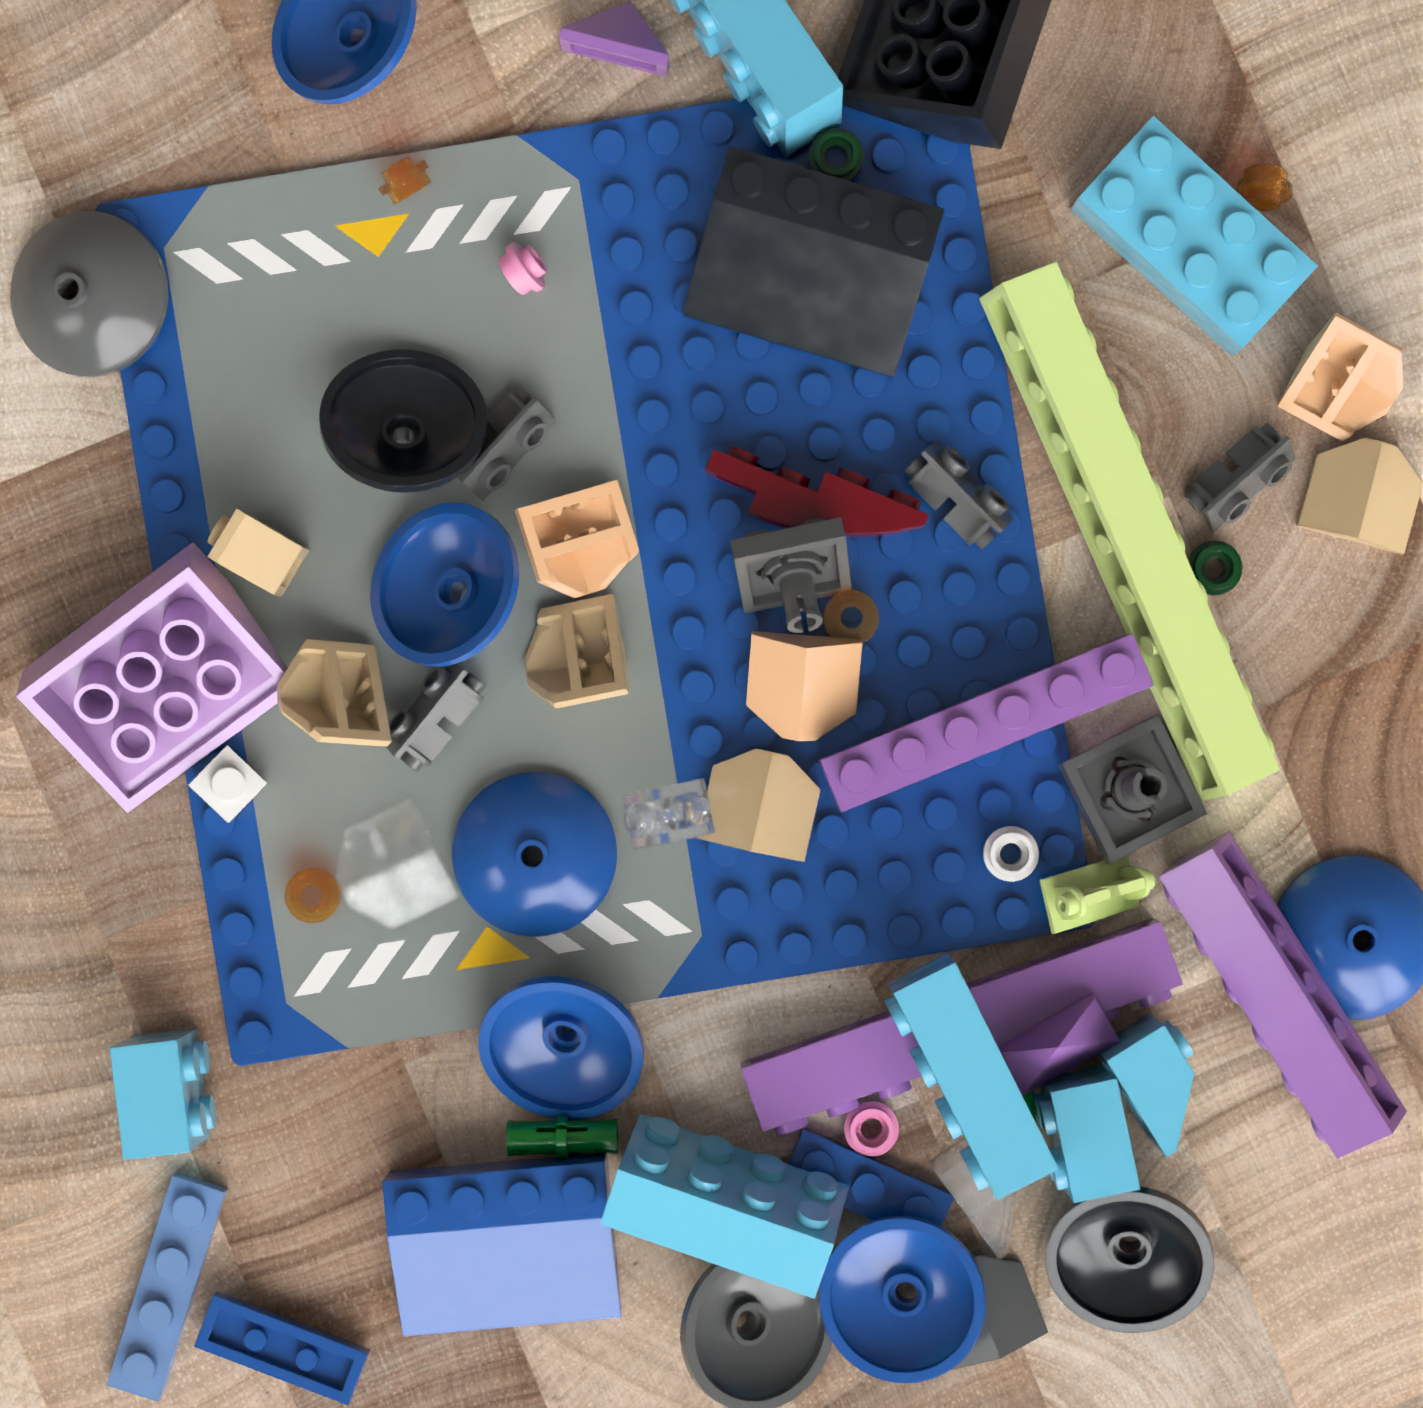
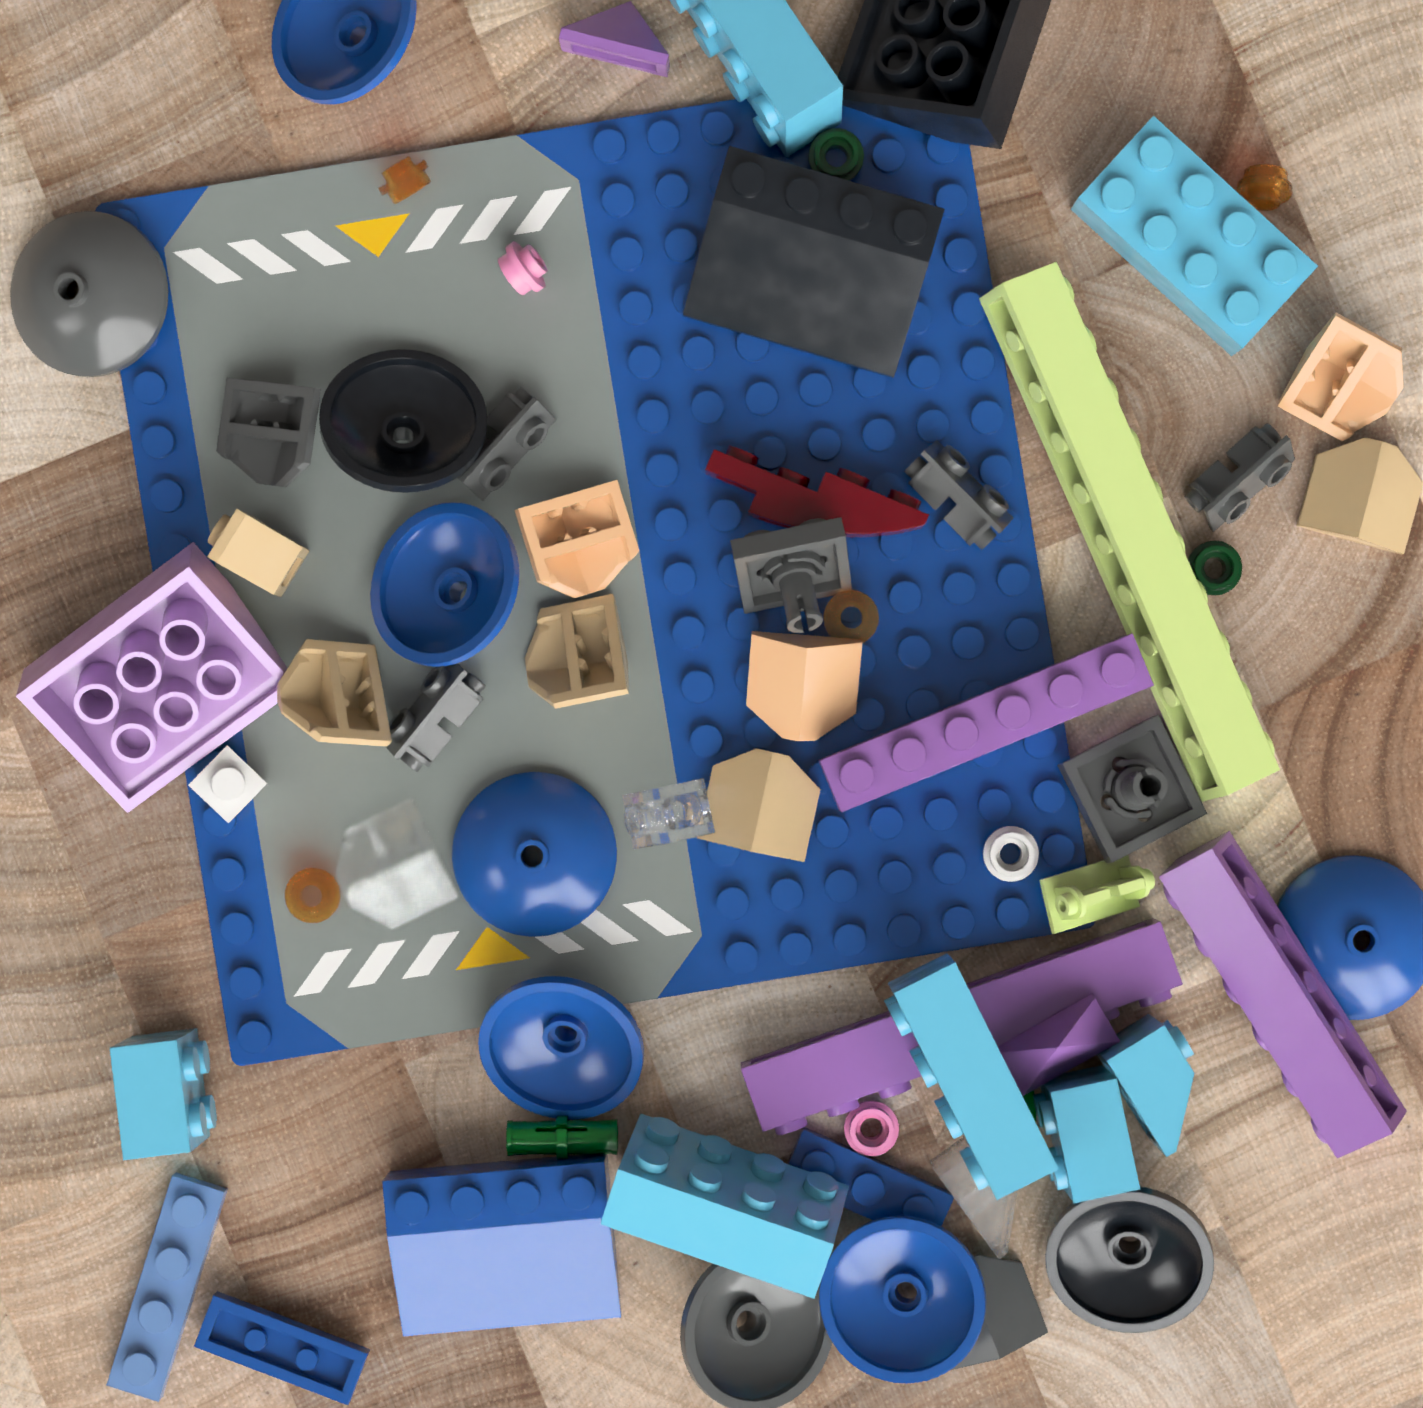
(268, 429): none -> dark grey slope

